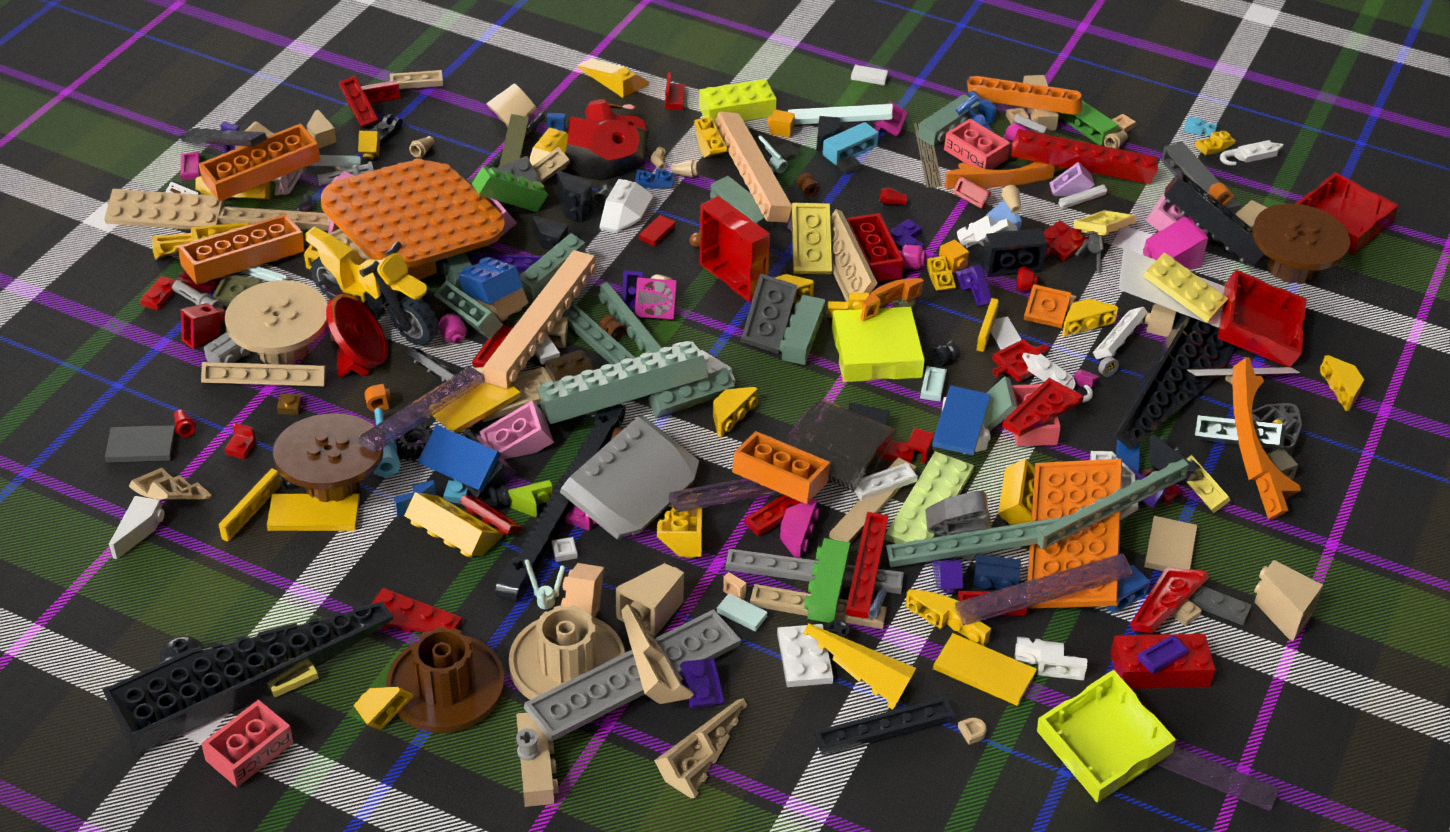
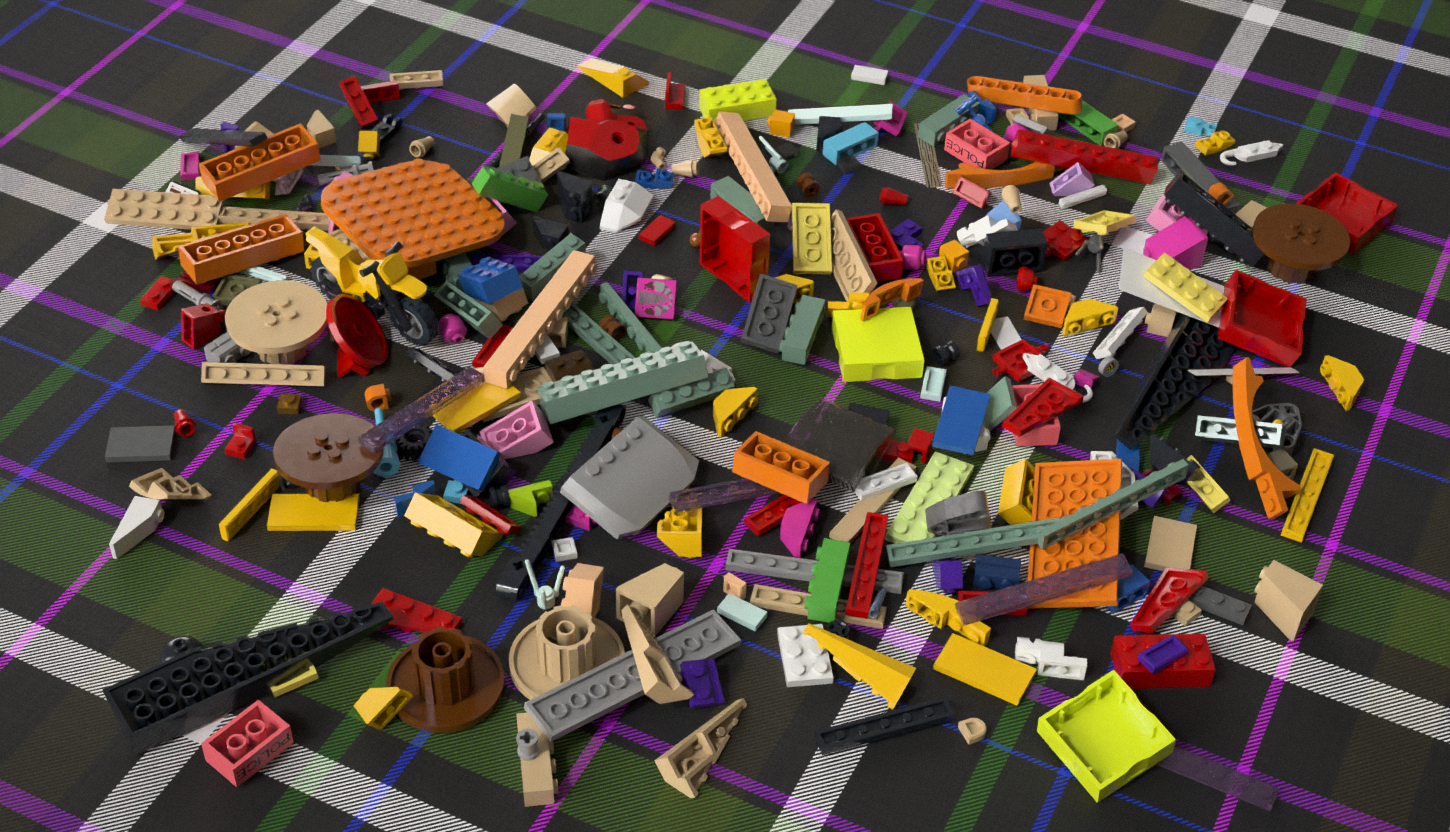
(1306, 499): none -> yellow tile

